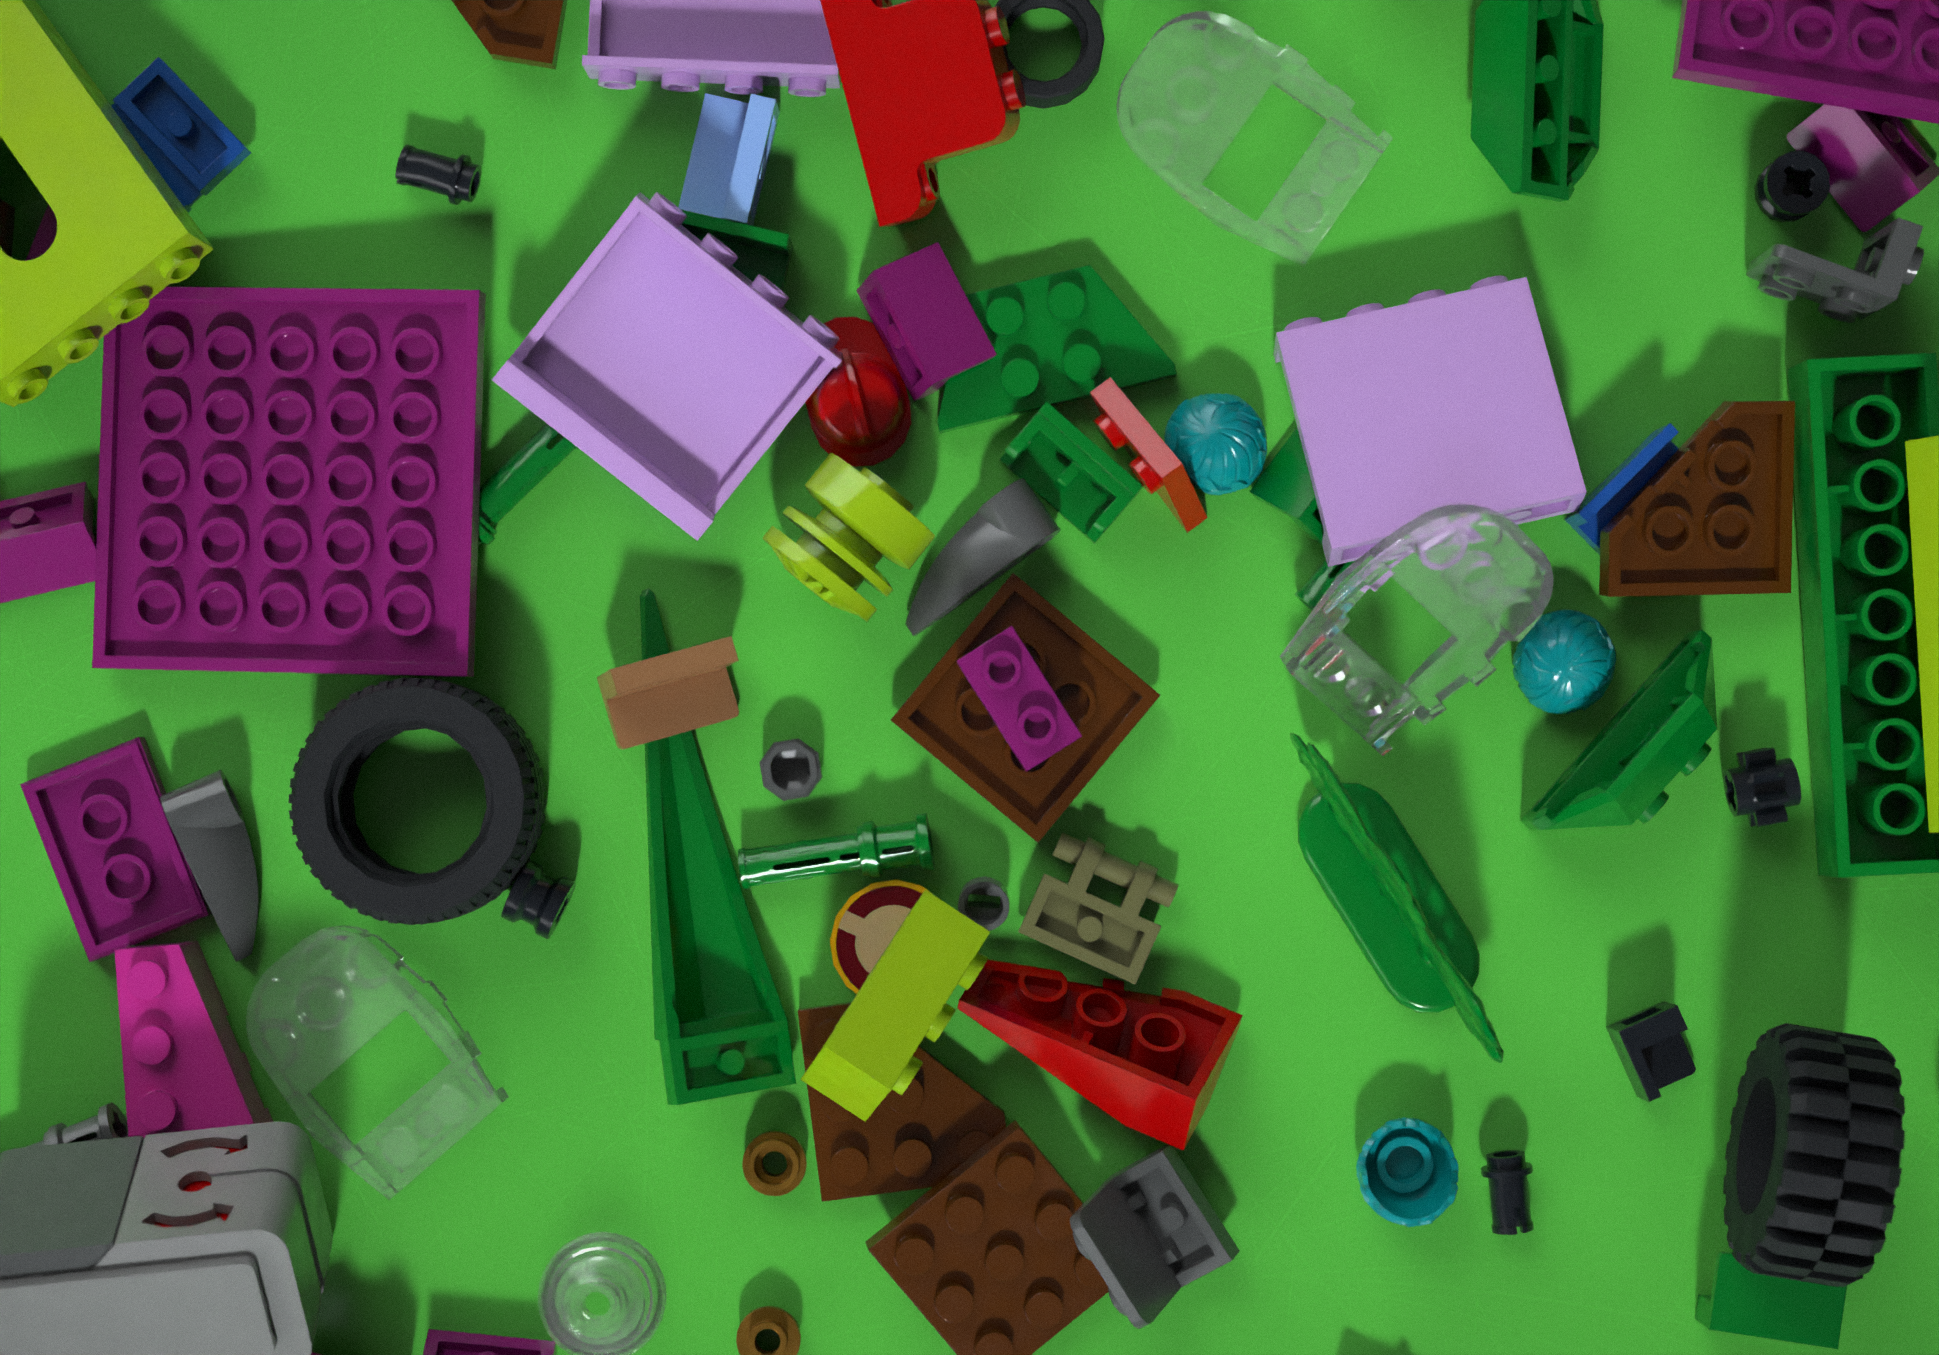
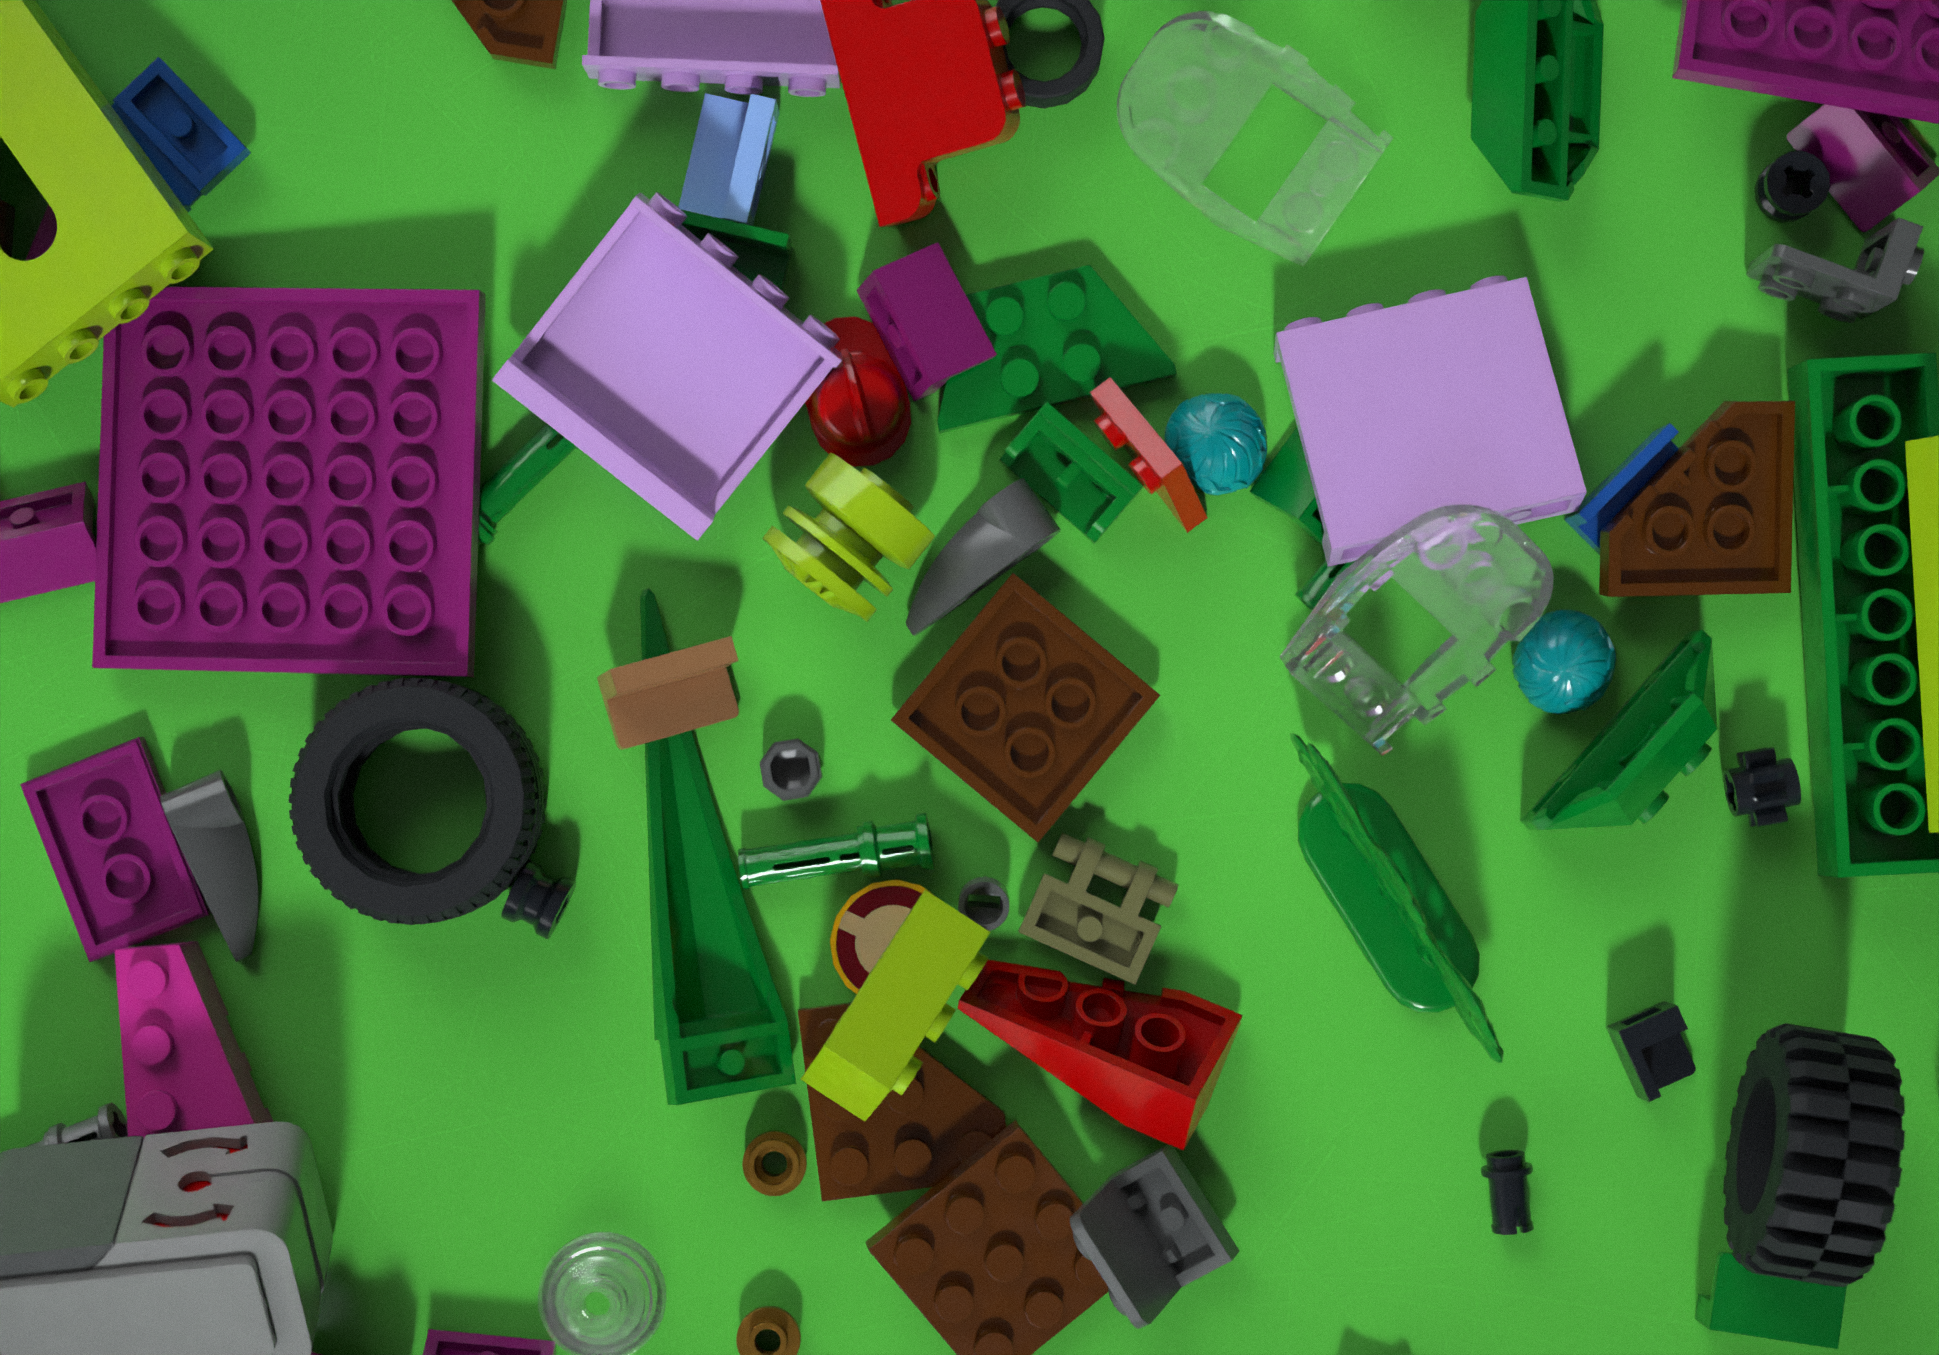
(329, 1003): clear slope -> none
(439, 174): black pin -> none
(1018, 698): magenta brick -> none
(1408, 1172): teal hair -> none

